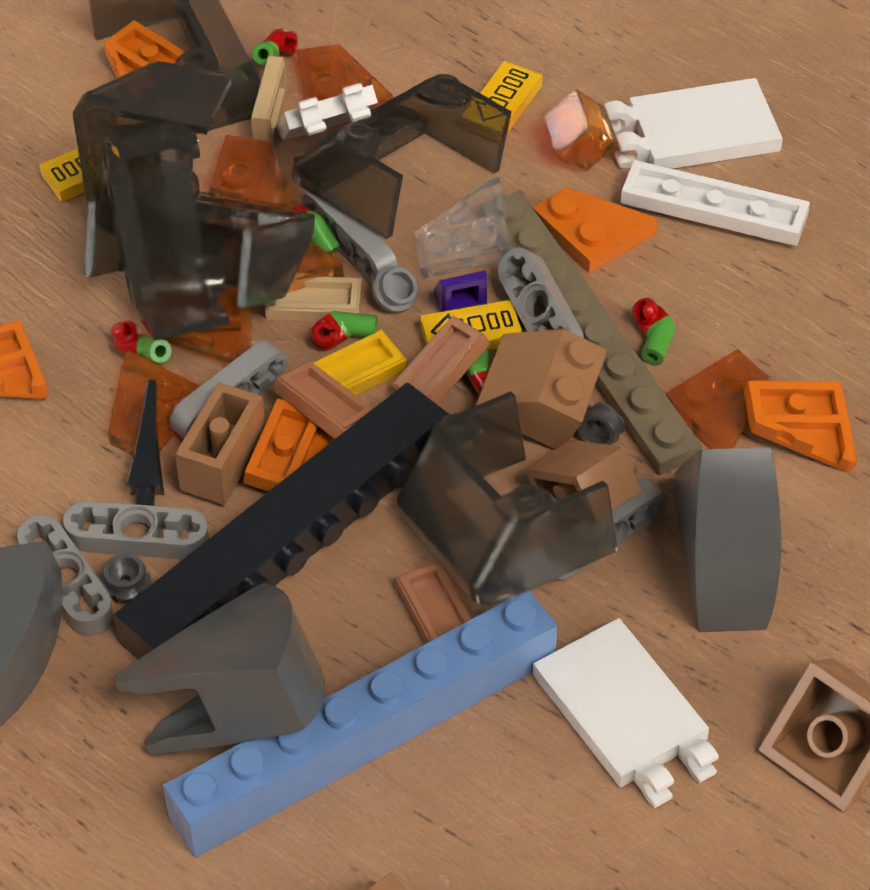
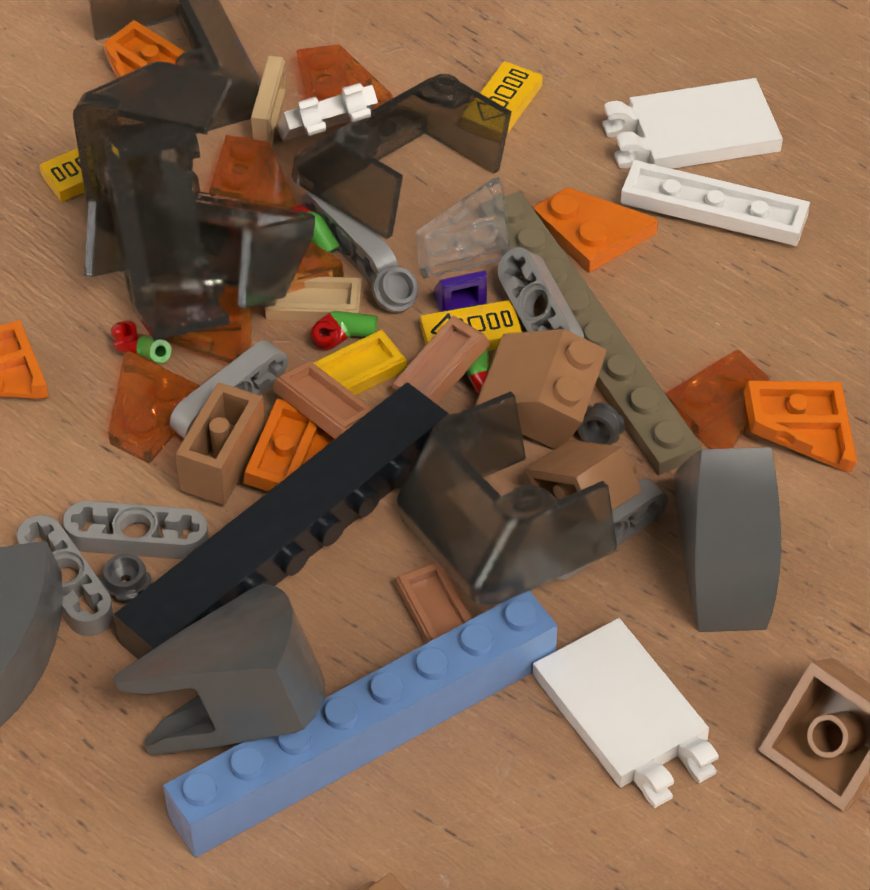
(145, 470): black piece -> none
(276, 44): arm -> none
(580, 130): clear orange brick -> none
(656, 327): arm -> none

